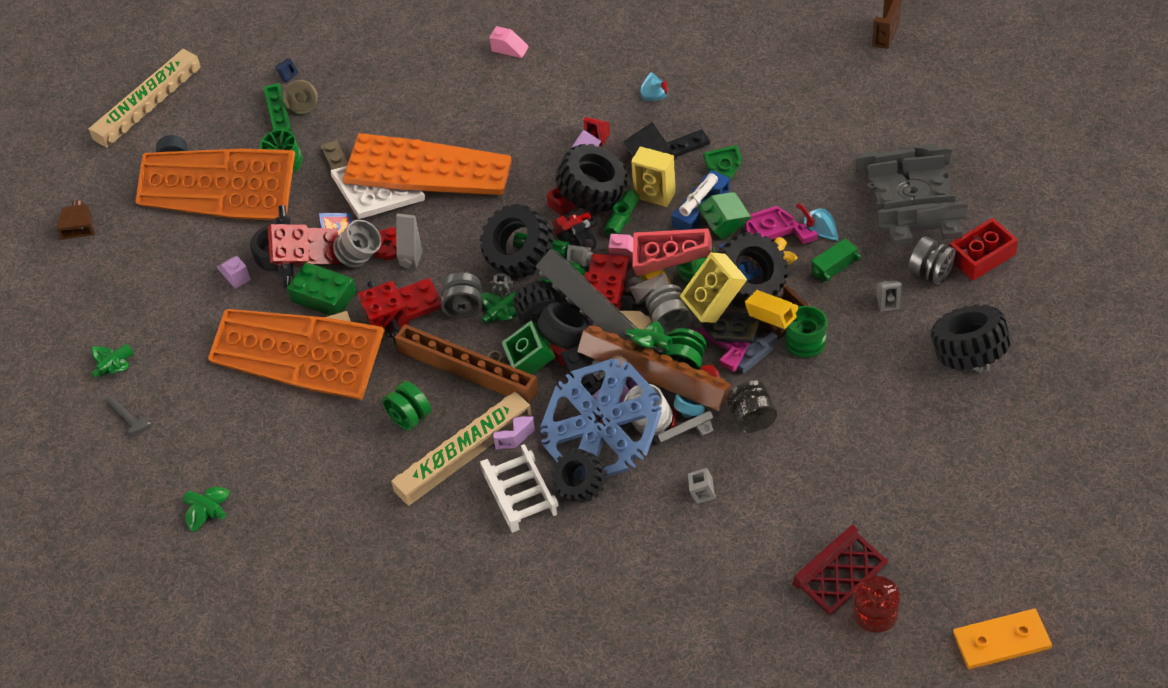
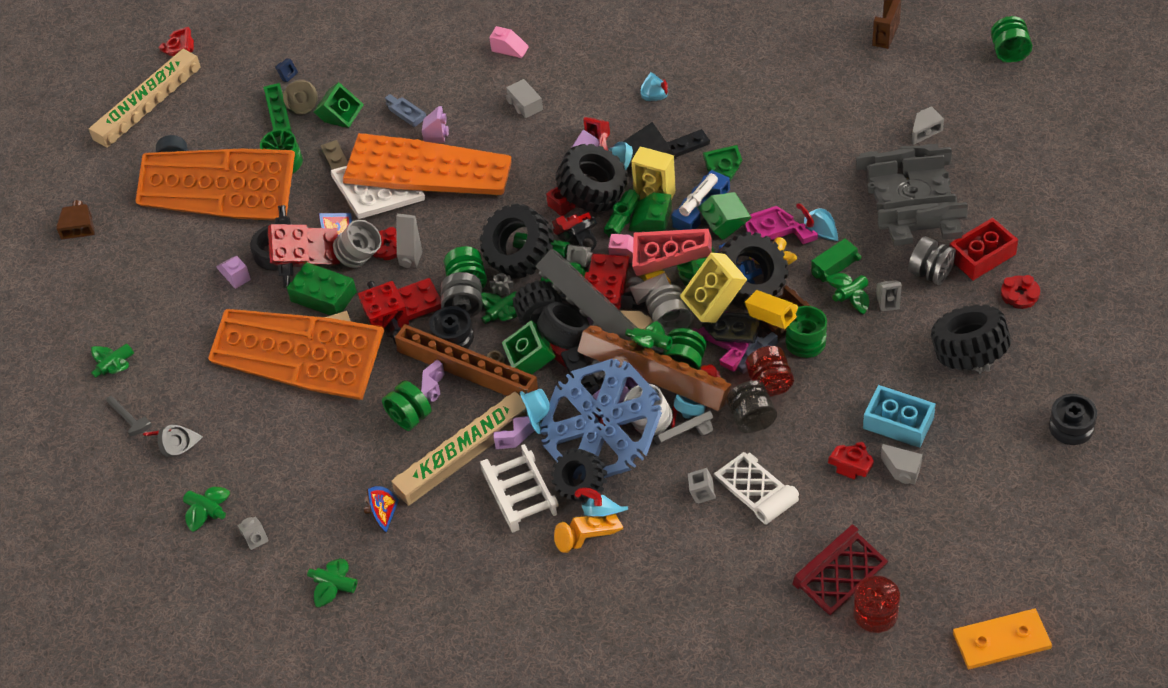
(175, 439): none -> piece
(178, 40): none -> red plate
(253, 532): none -> light grey bracket
(331, 580): none -> green plant
(338, 106): none -> green slope
(381, 505): none -> shield
(405, 110): none -> sand blue hinge
(430, 377): none -> lavender slope
(434, 126): none -> lavender slope
(453, 326): none -> black wheel
(465, 260): none -> green wheel
(524, 98): none -> light grey brick
(536, 406): none -> medium azure piece
(580, 528): none -> light orange piece
(598, 504): none -> medium azure piece
(620, 149): none -> medium azure piece
(652, 213): none -> green slope
(771, 368): none -> clear red wheel
(772, 501): none -> white piece
(850, 289): none -> green plant
(851, 460): none -> red plate
(899, 416): none -> medium azure brick
(902, 463): none -> light grey slope
(927, 123): none -> light grey slope
(1011, 39): none -> green wheel
(1024, 283): none -> red plate
(1073, 419): none -> black wheel

